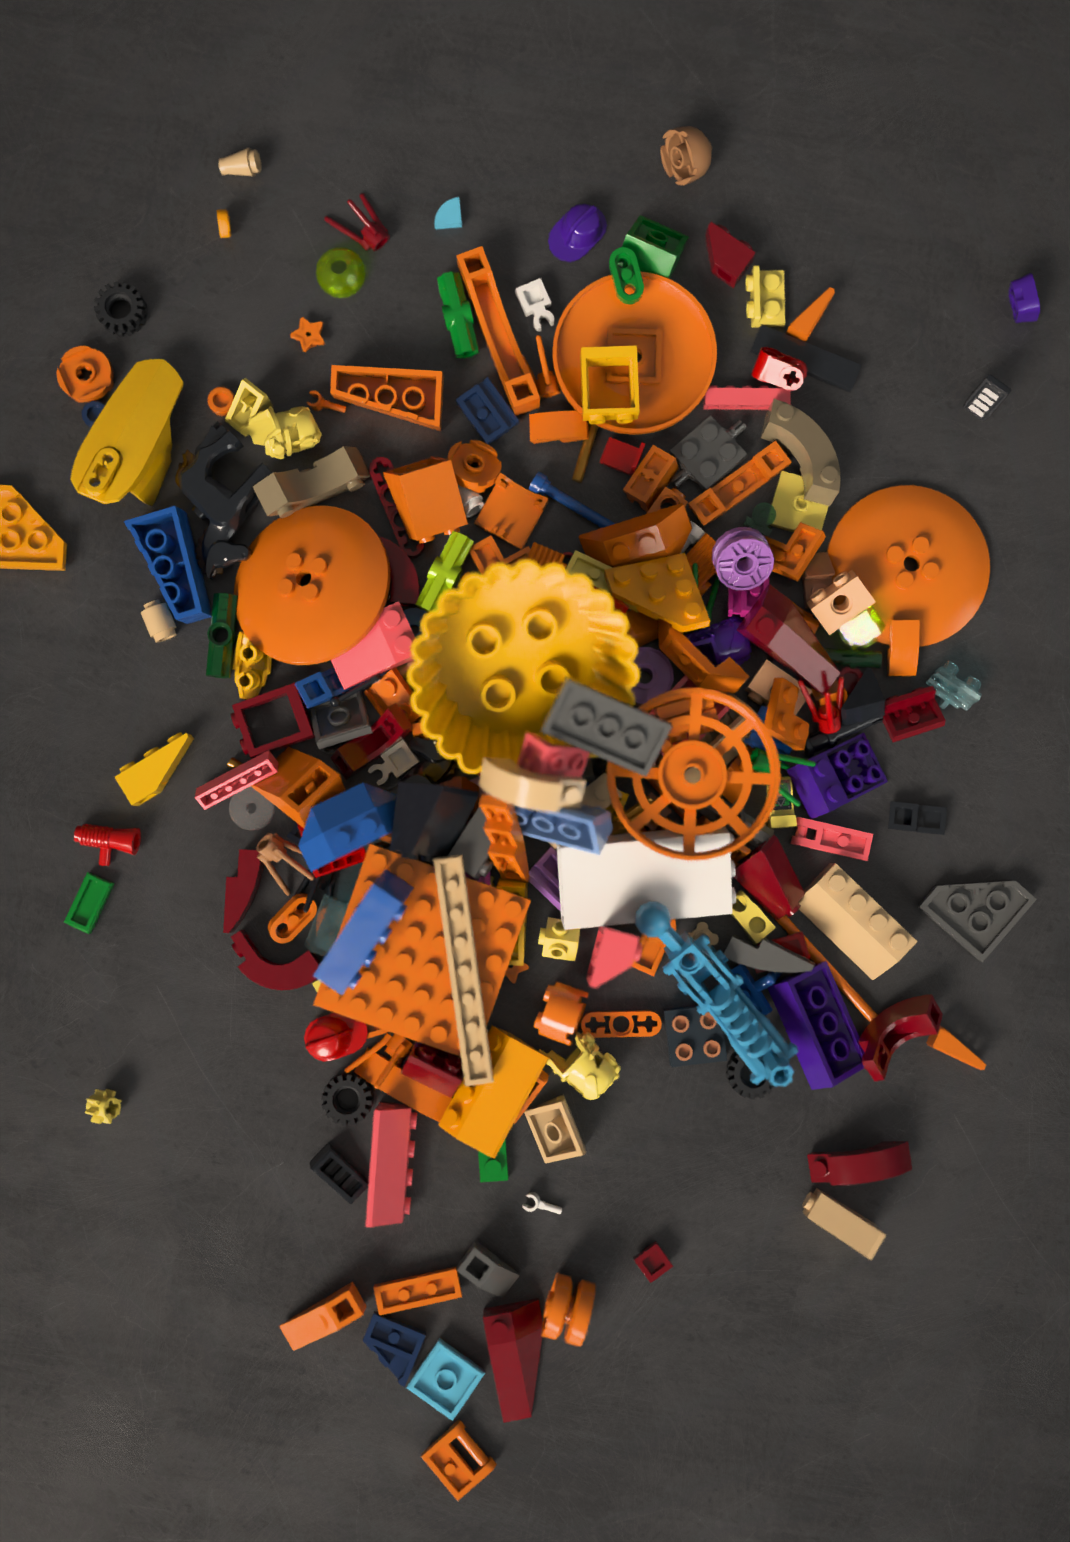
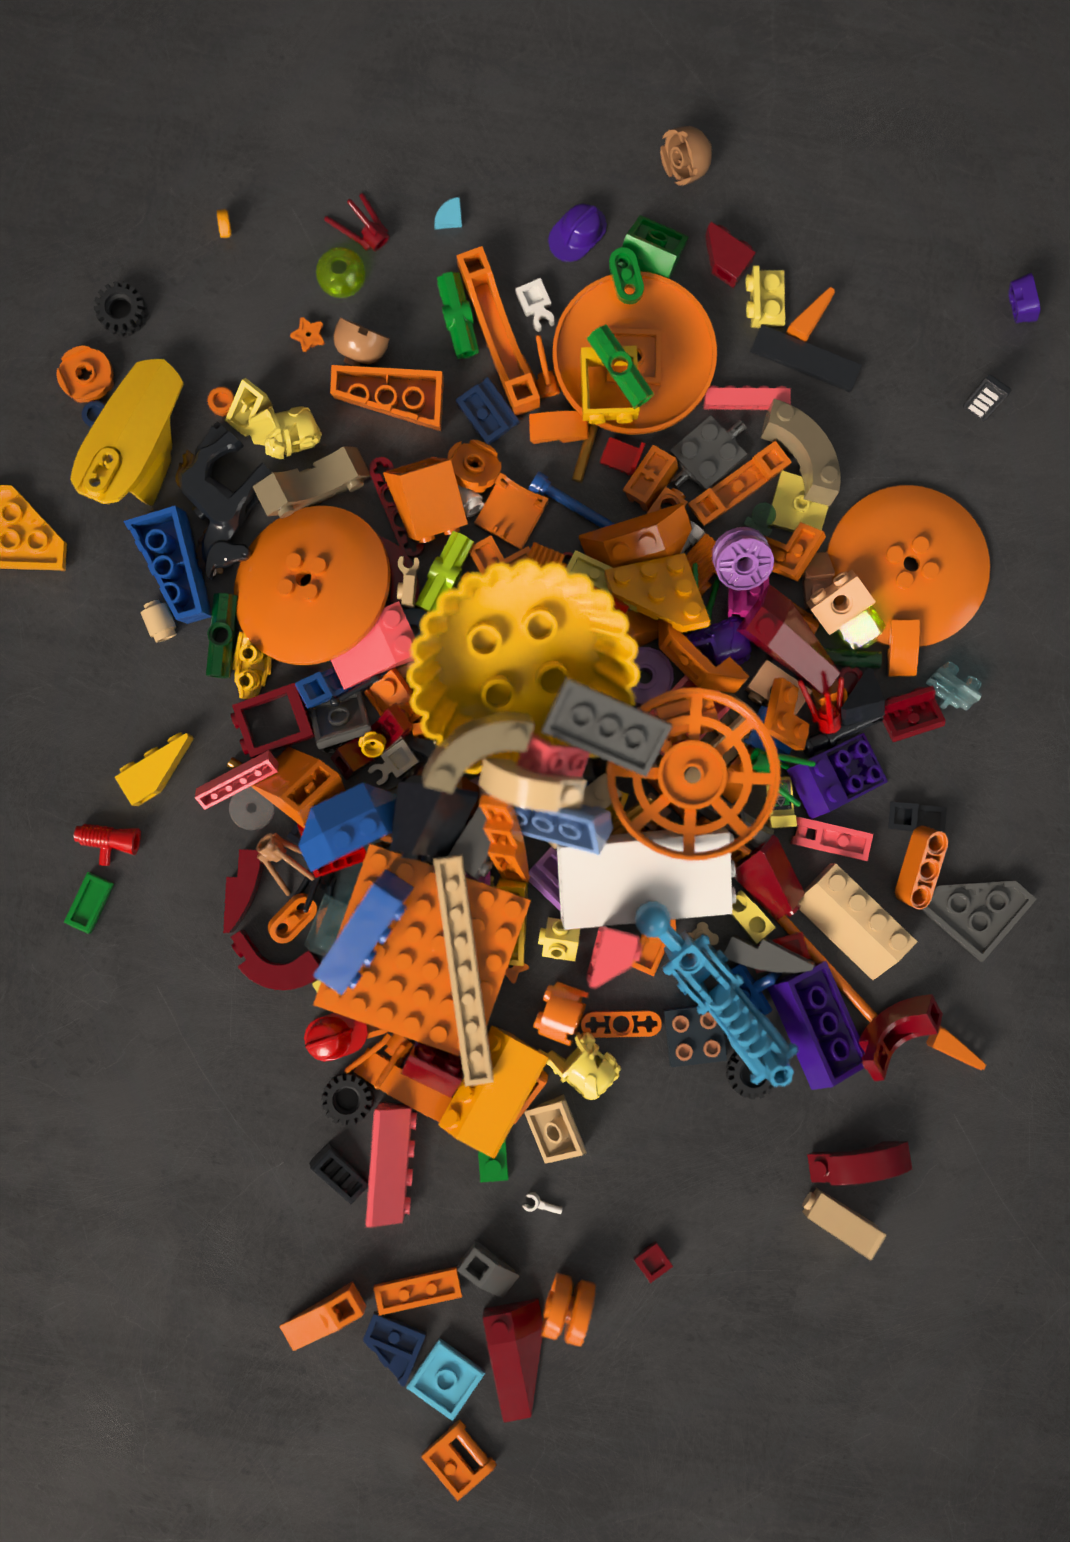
(103, 1106): light yellow gear -> none
(241, 163): tan cone -> none
(322, 403): orange hand -> none
(359, 343): none -> medium nougat cylinder
(372, 749): none -> yellow plate
(407, 589): none -> tan plate
(473, 741): none -> dark tan brick
(610, 352): none -> green piece
(776, 369): piece -> none
(921, 867): none -> orange beam

